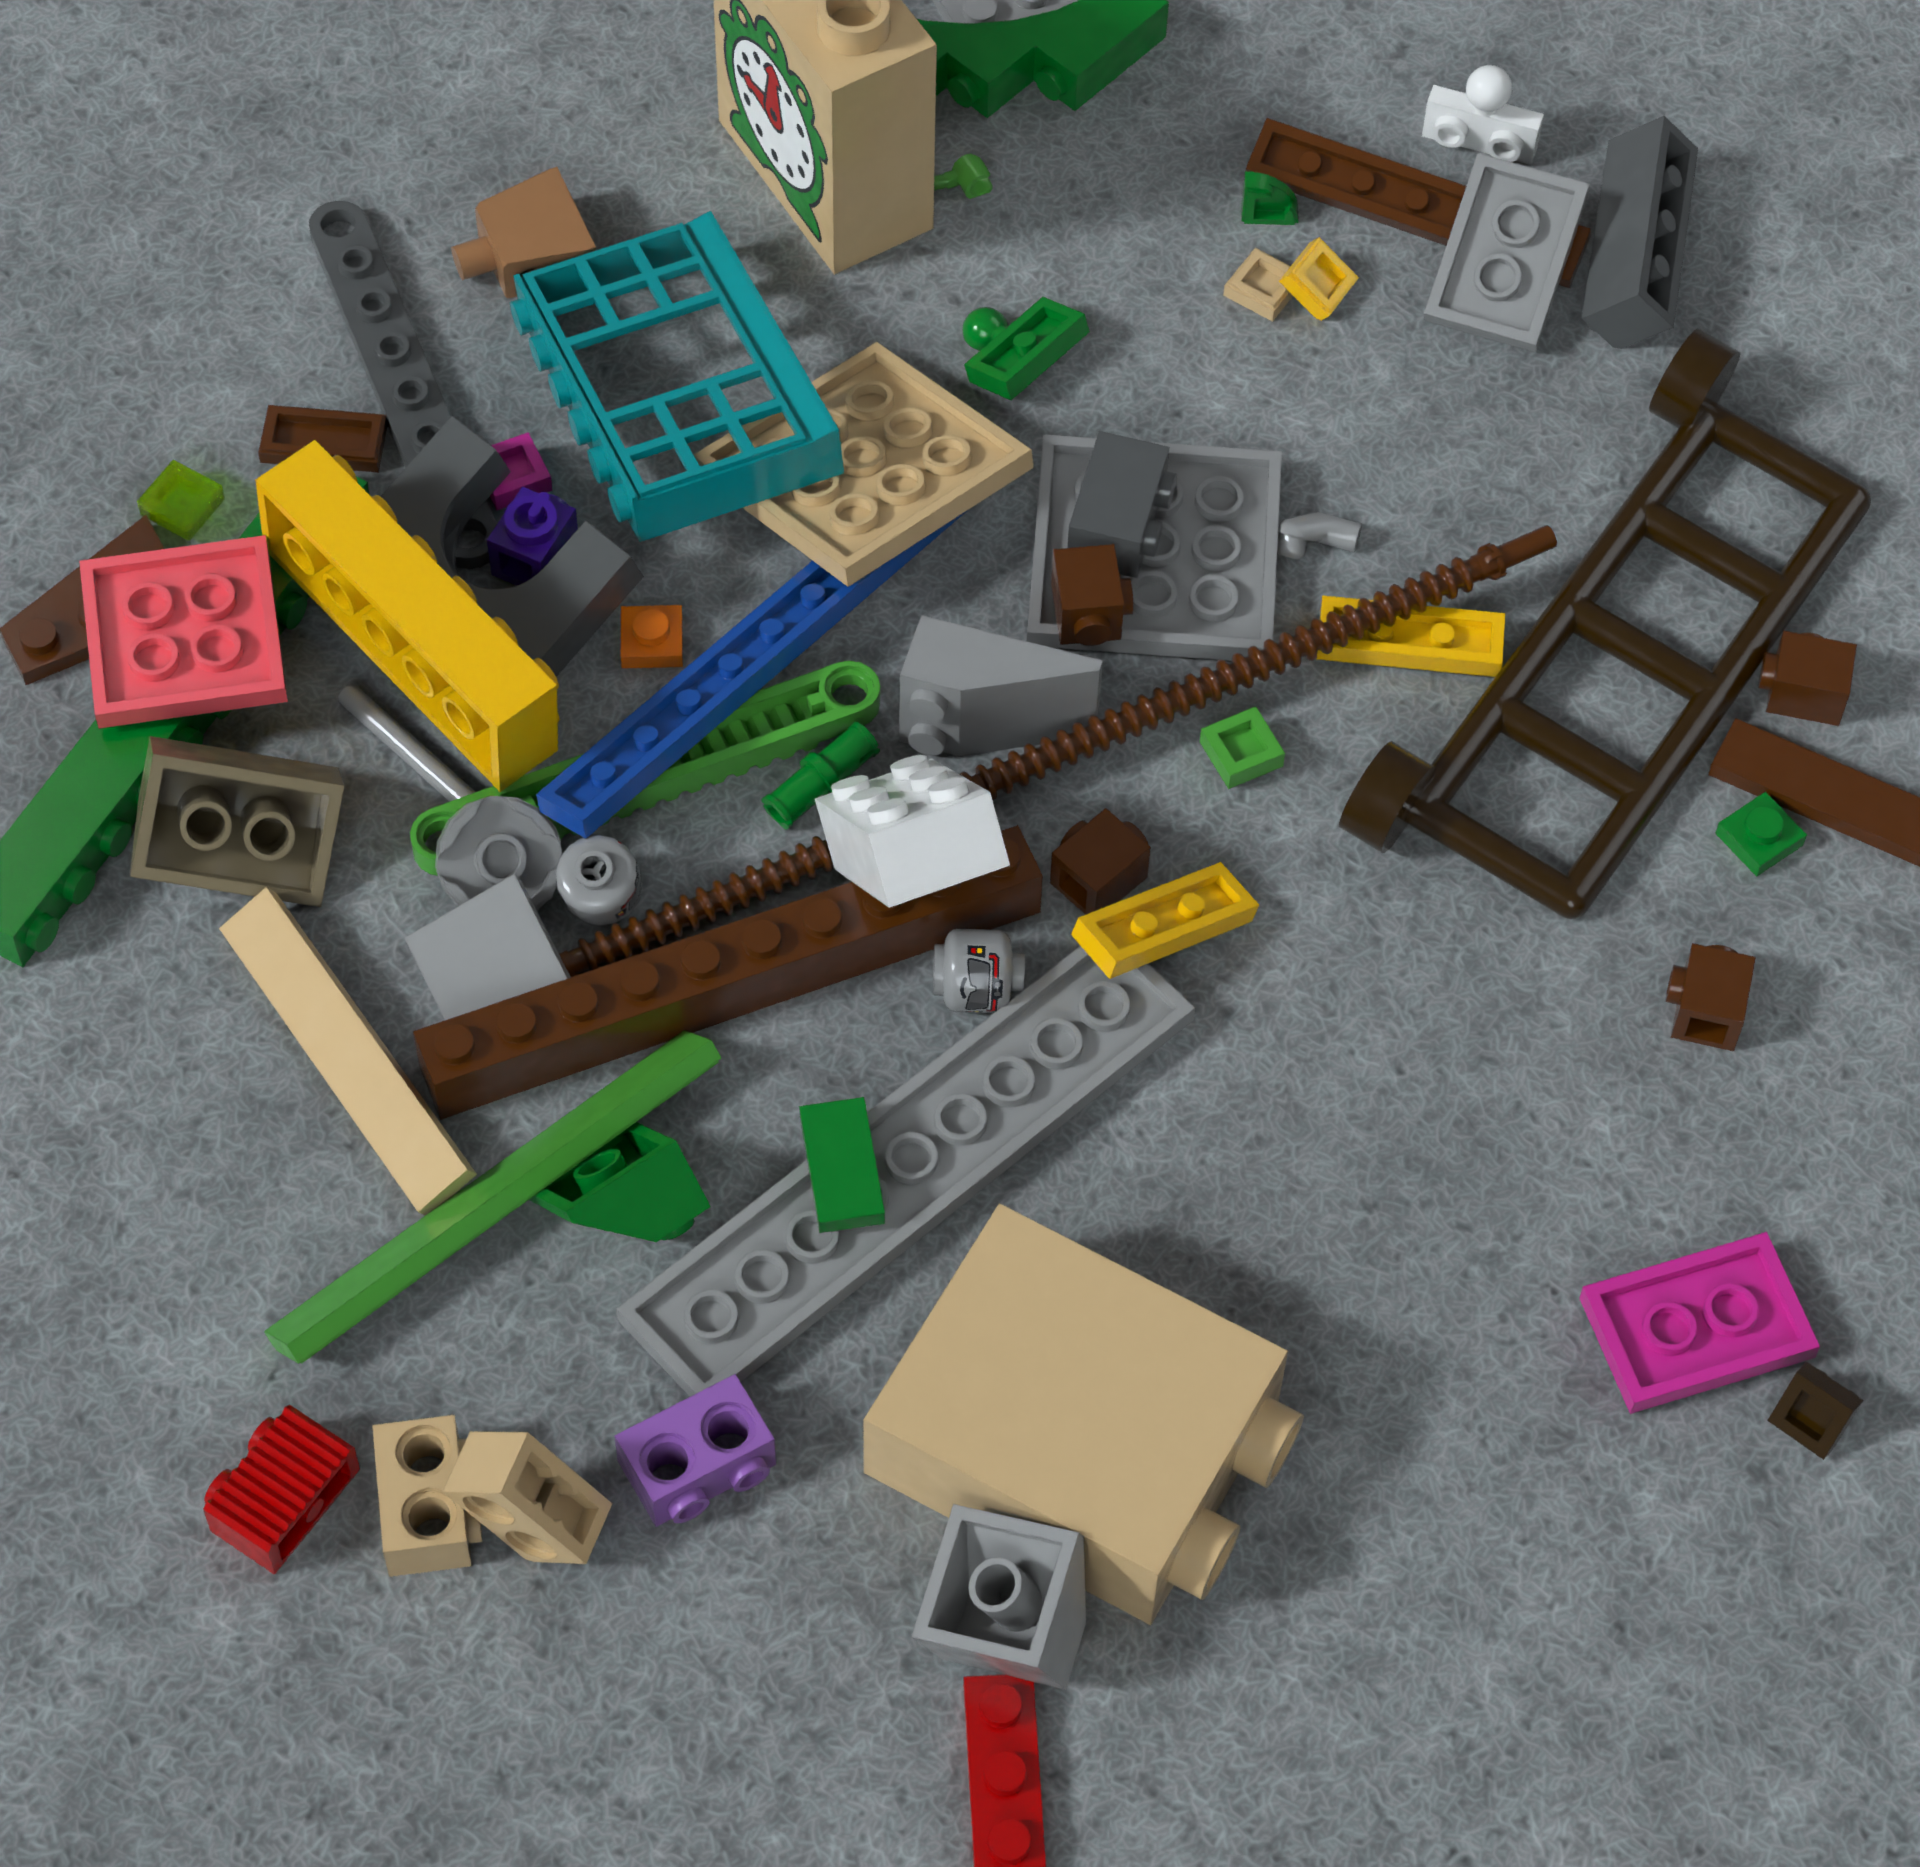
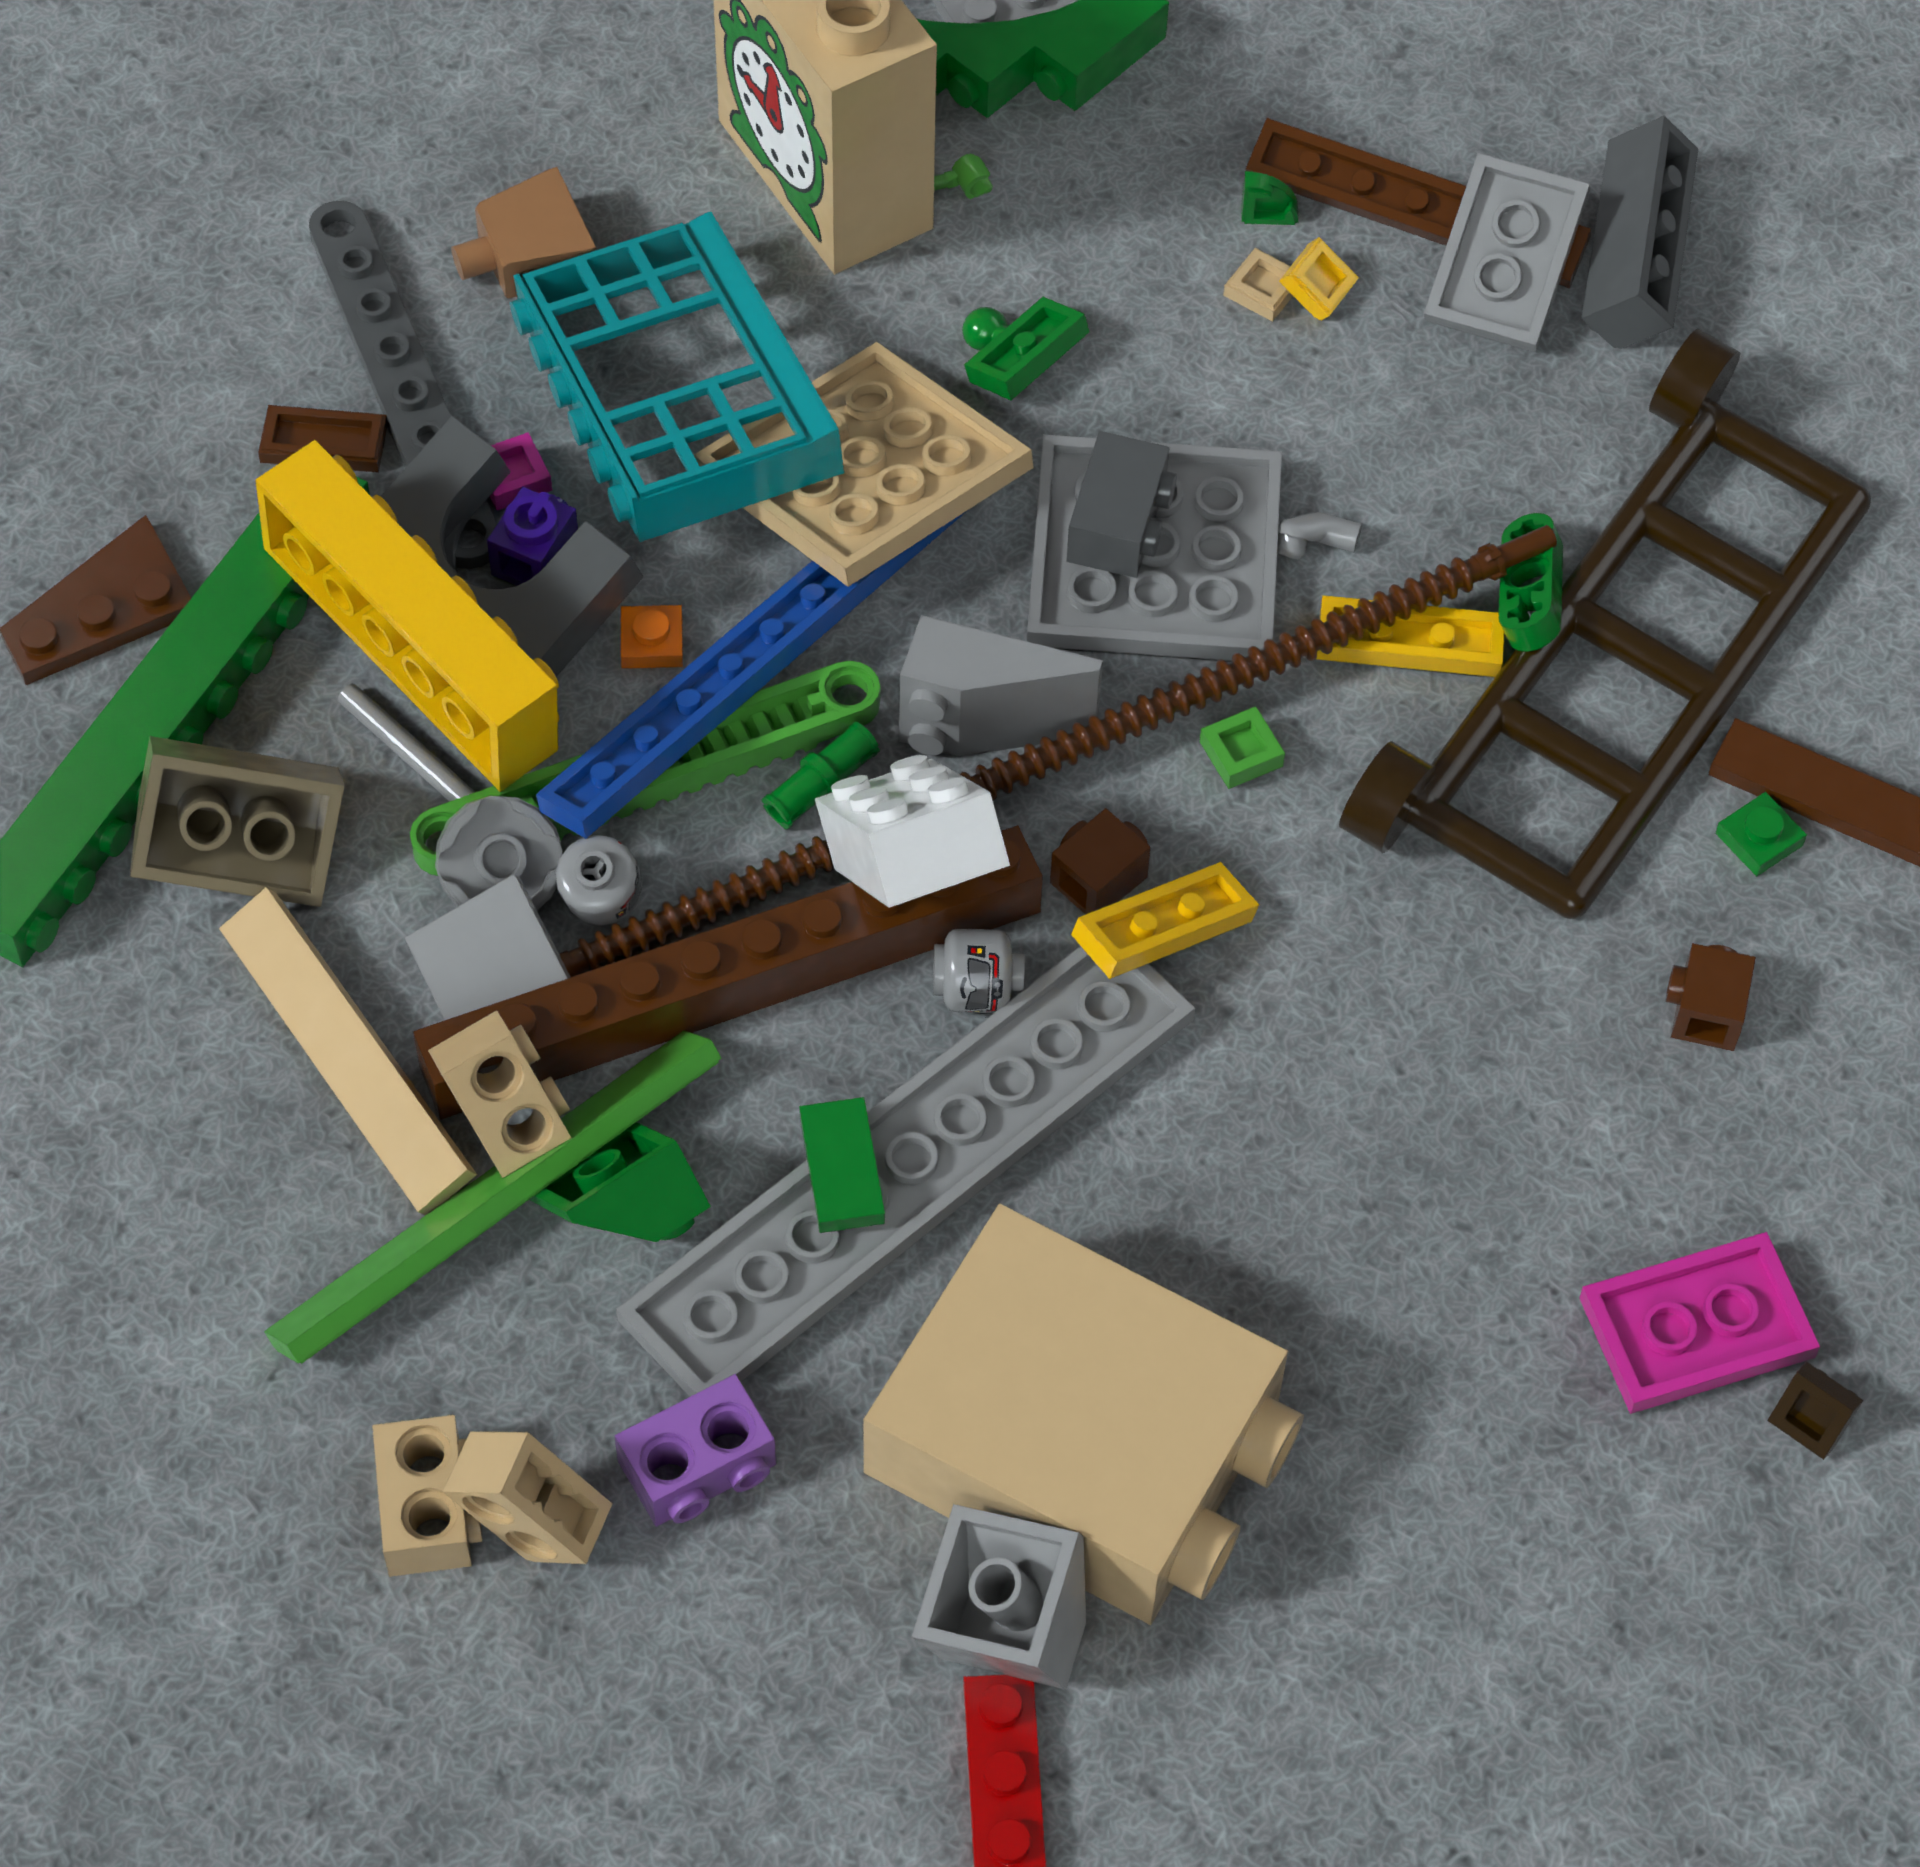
(181, 500): clear neon green plate -> none
(182, 631): coral plate -> none
(279, 1488): red brick -> none
(495, 1096): none -> tan brick
(1089, 595): reddish brown brick -> none
(1482, 118): white plate -> none
(1544, 595): none -> green beam
(1808, 677): reddish brown brick -> none

